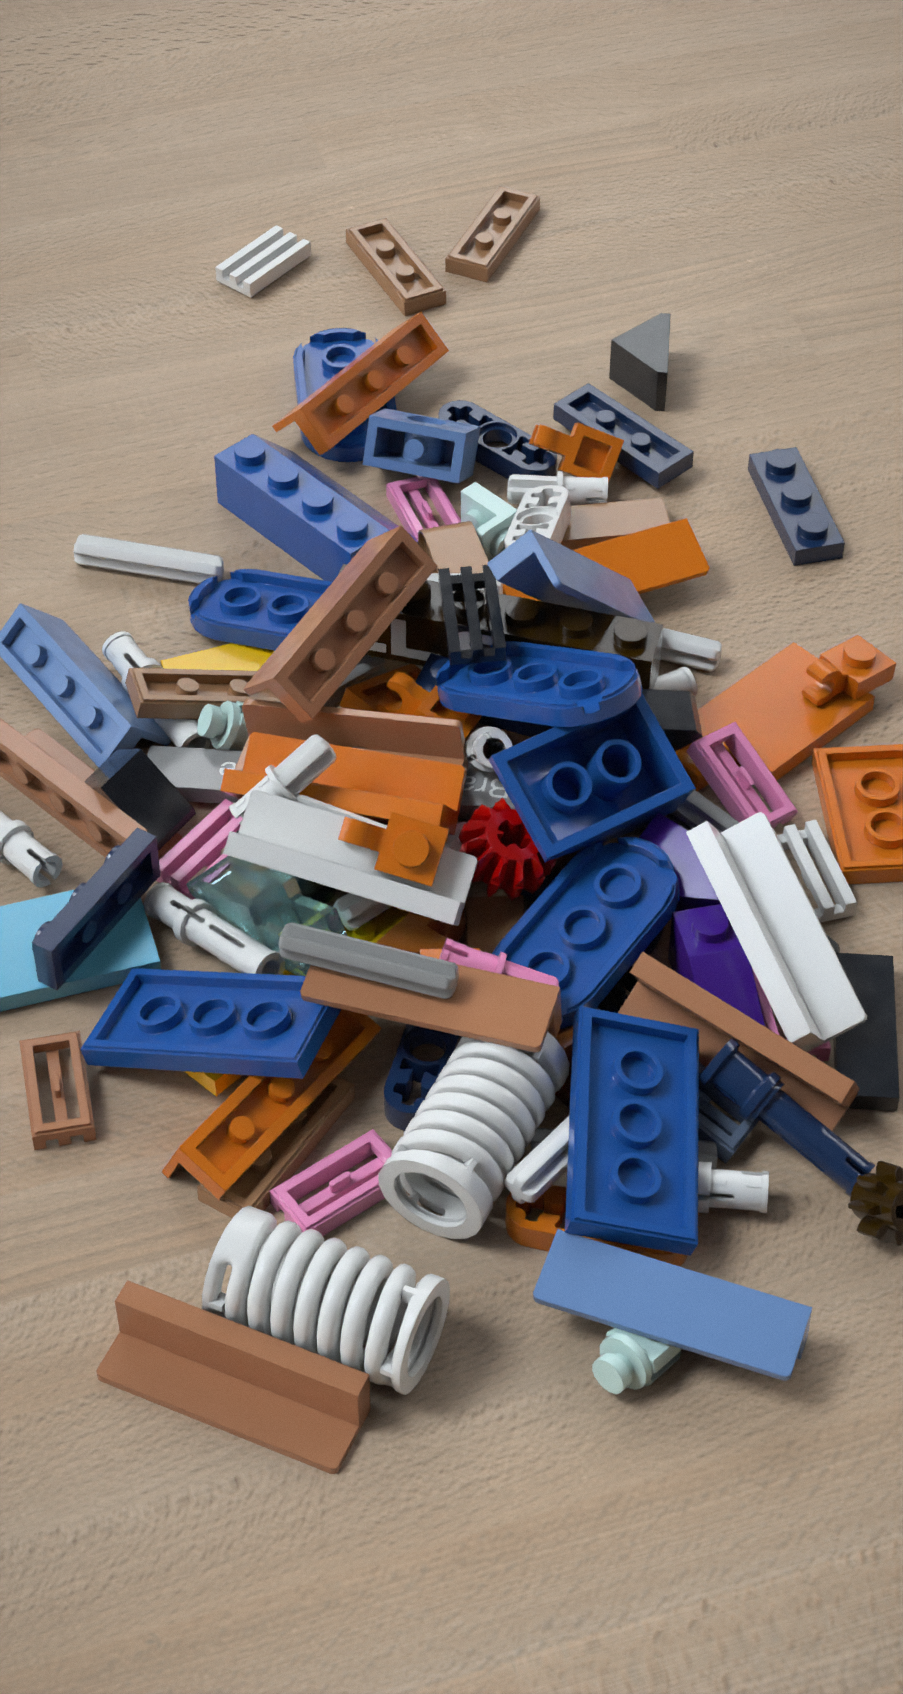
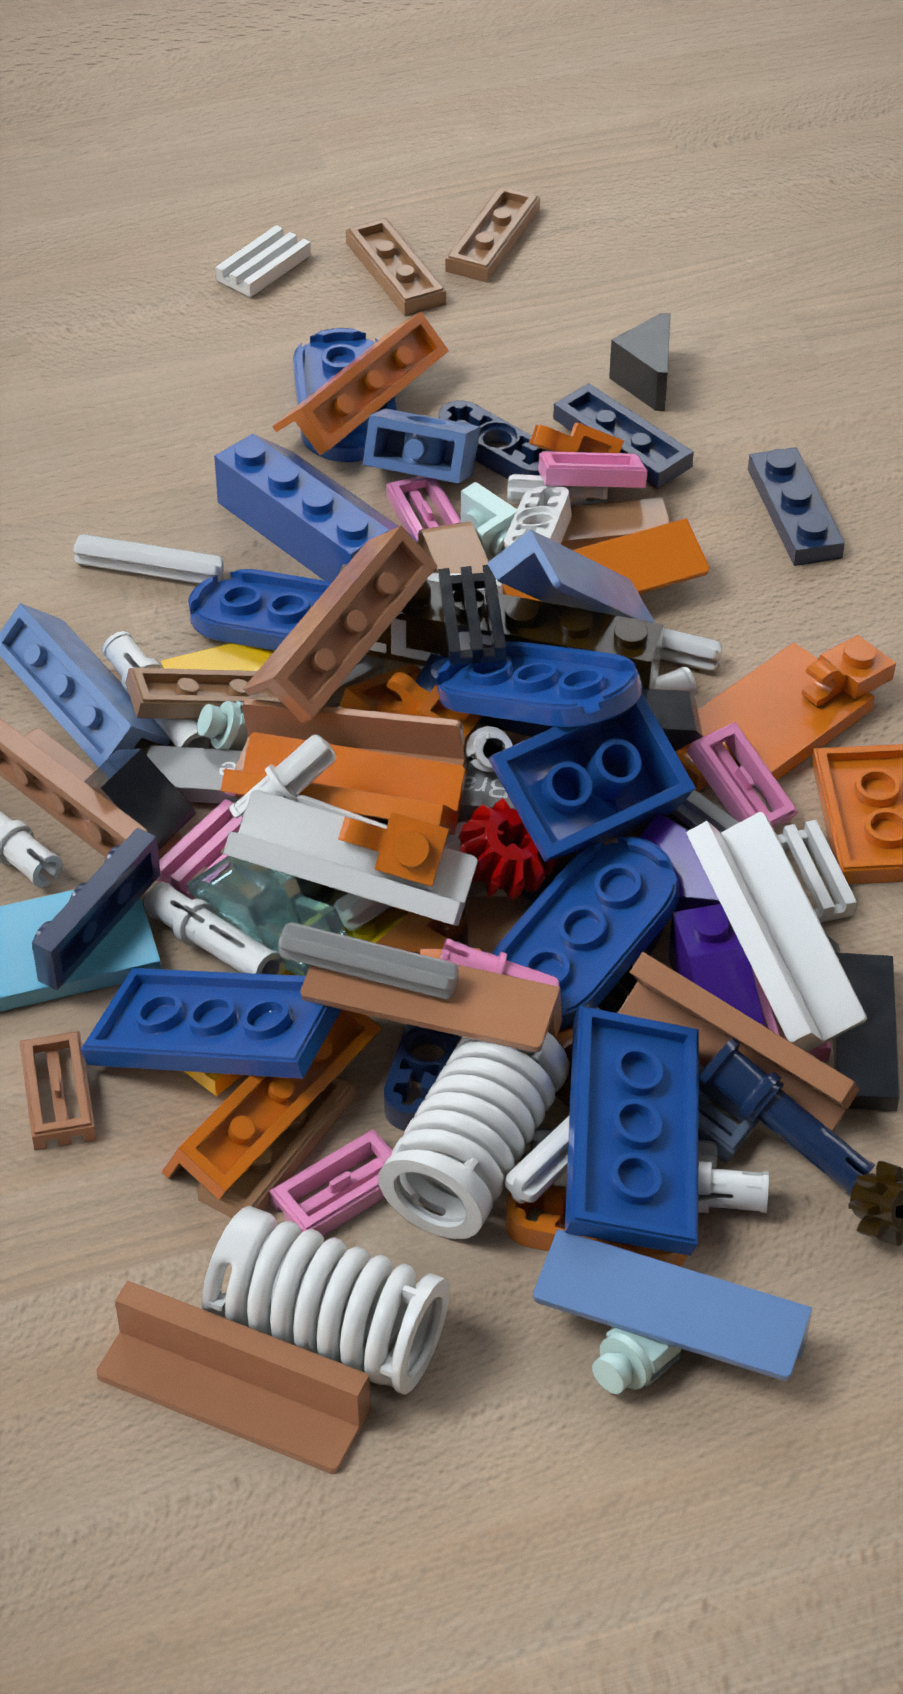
(592, 469): none -> bright pink tile

